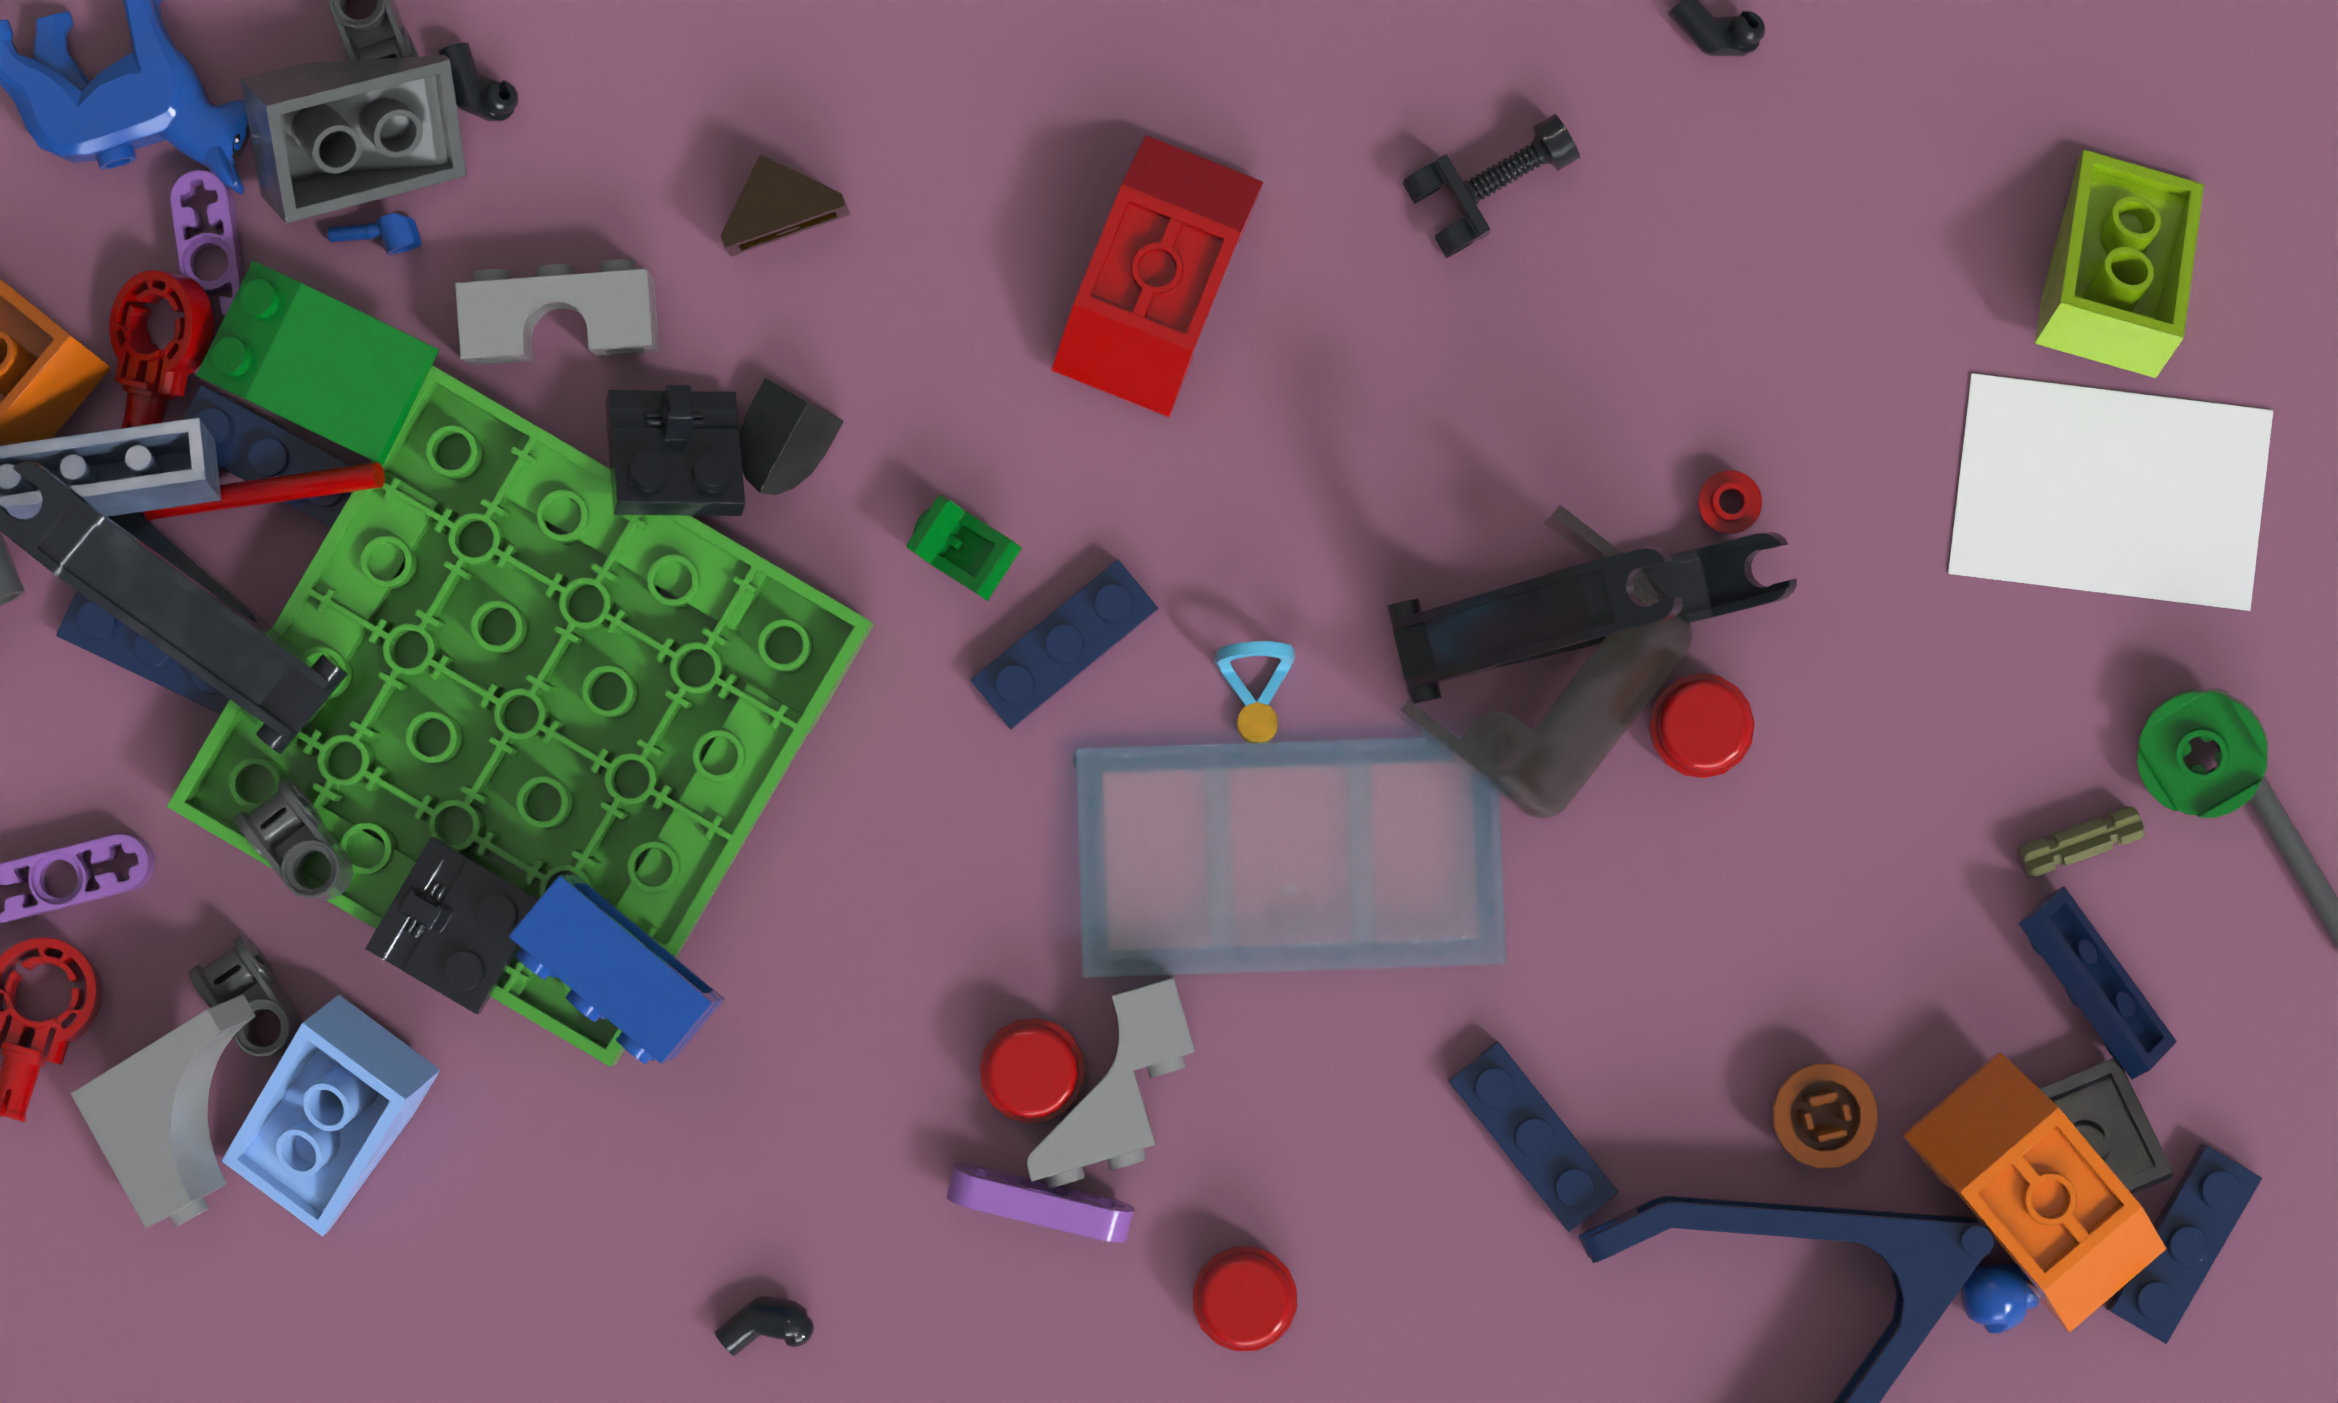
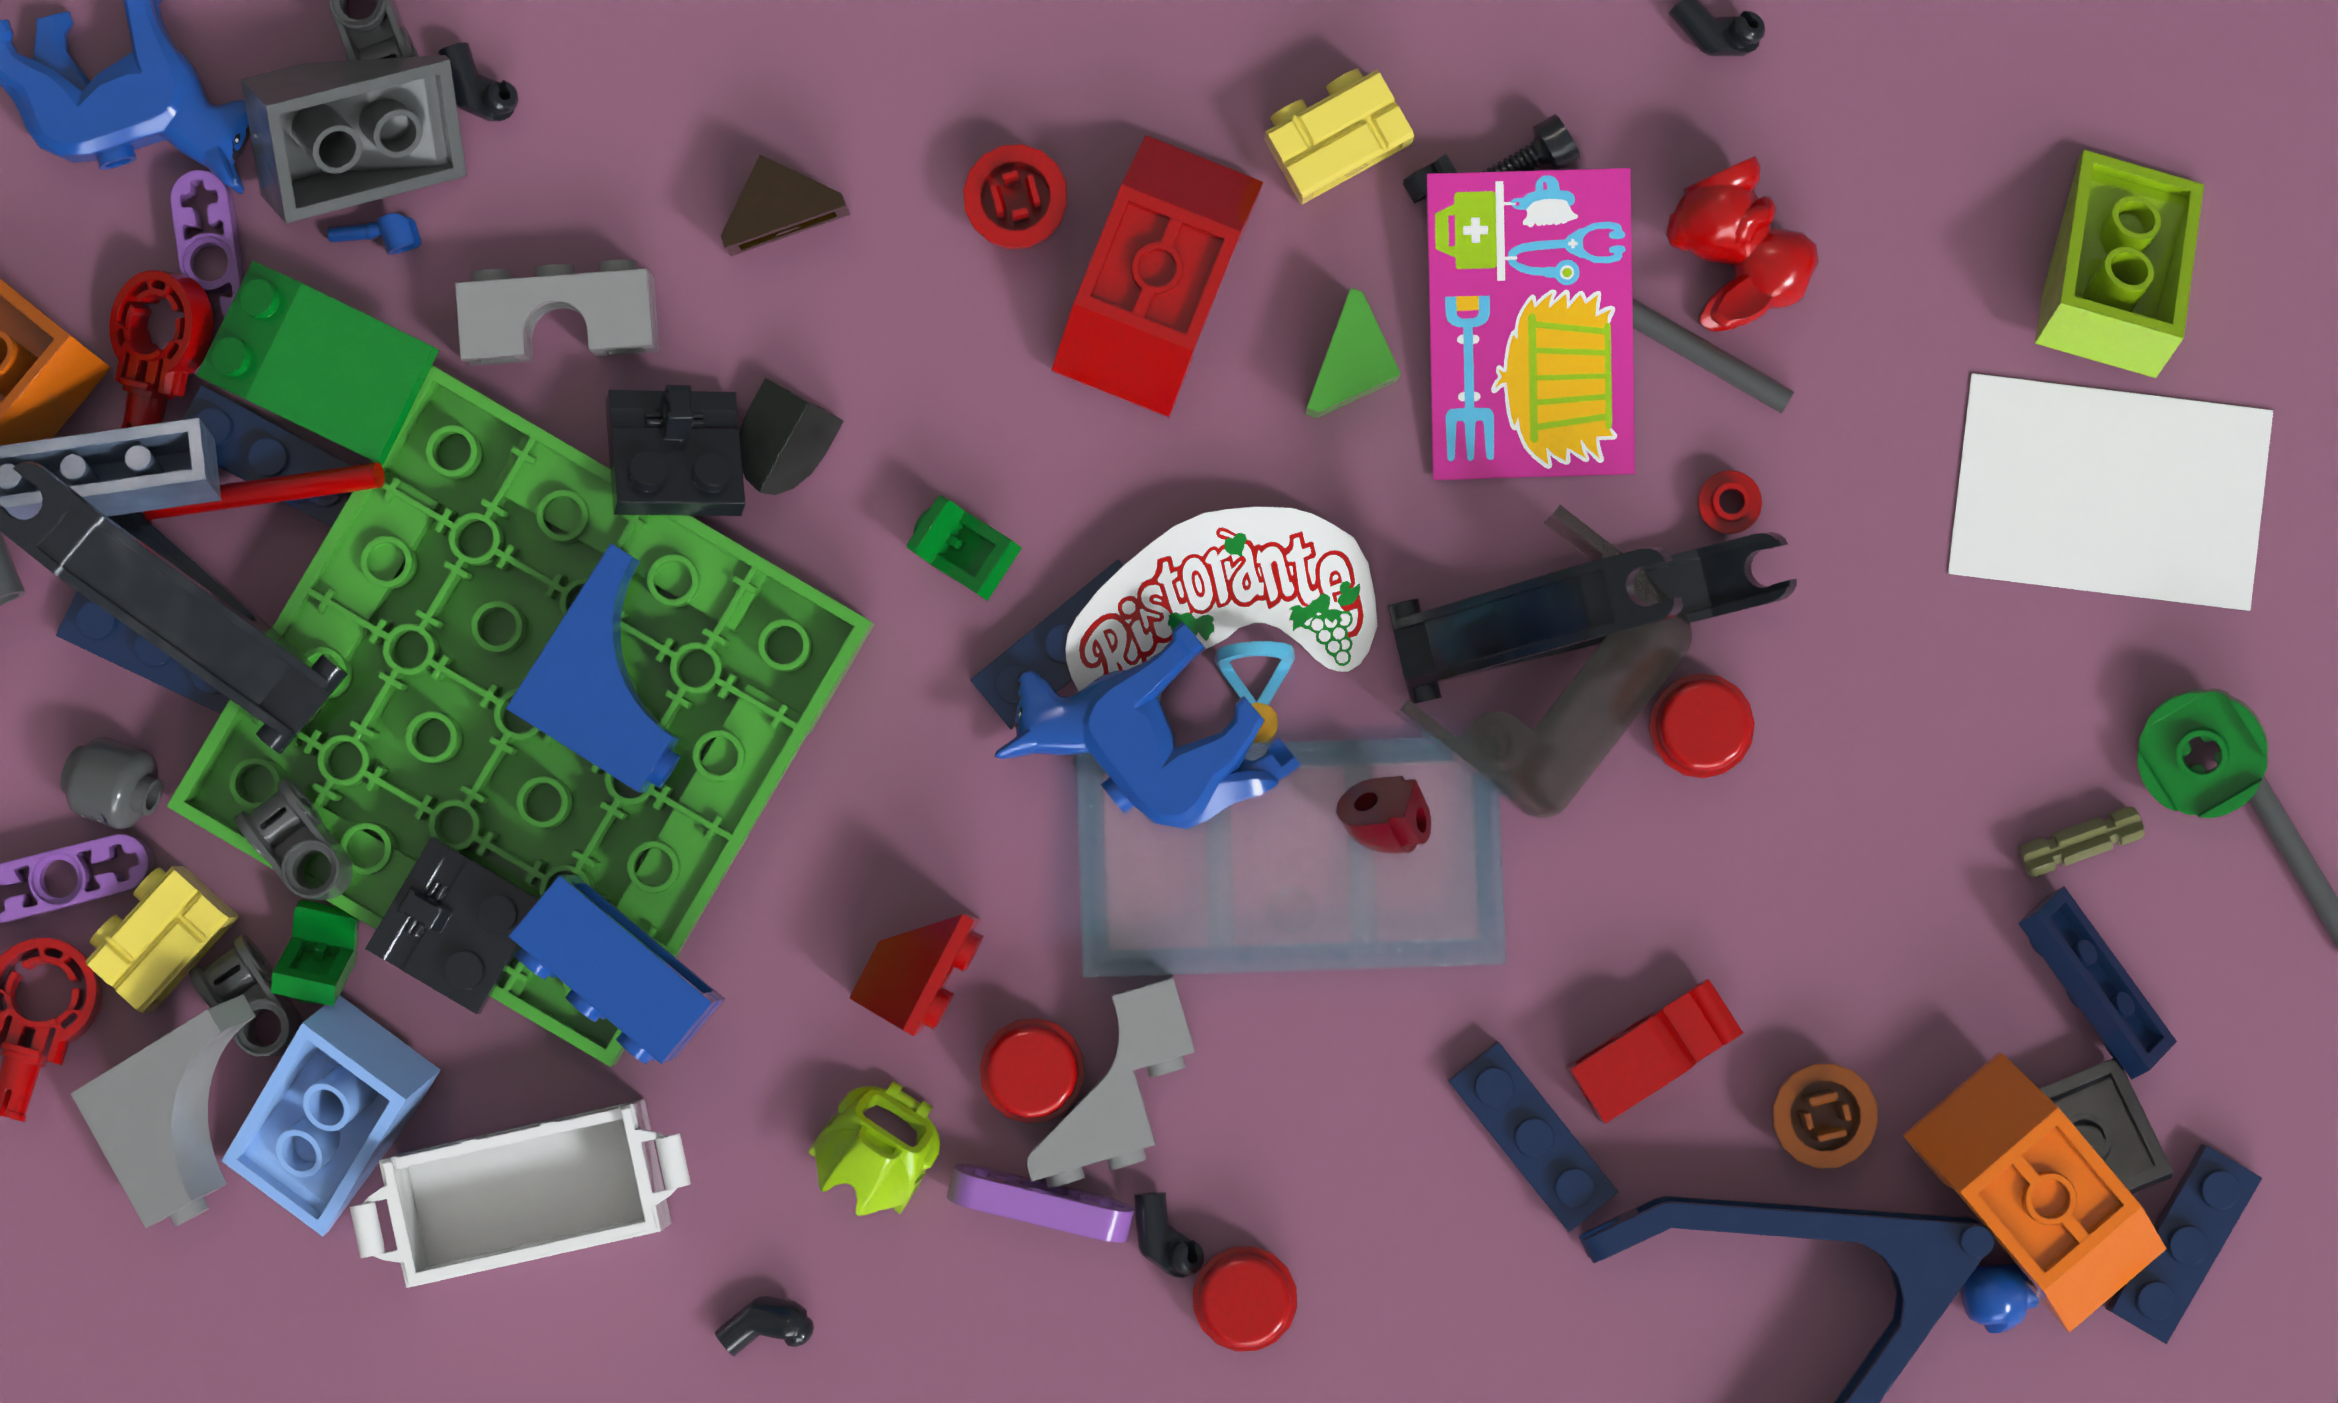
(111, 782): none -> dark grey head
(160, 937): none -> light yellow brick
(317, 955): none -> green bracket
(524, 1193): none -> white container
(584, 690): none -> blue arch
(869, 1157): none -> lime helmet
(911, 969): none -> red slope
(1015, 196): none -> red piece
(1134, 743): none -> blue animal
(1160, 1241): none -> black arm
(1225, 575): none -> sticker
(1337, 135): none -> light yellow brick
(1355, 361): none -> bright green slope
(1386, 814): none -> dark red piece
(1531, 323): none -> sticker
(1654, 1051): none -> red piece
(1710, 357): none -> dark grey bar
(1730, 225): none -> red animal

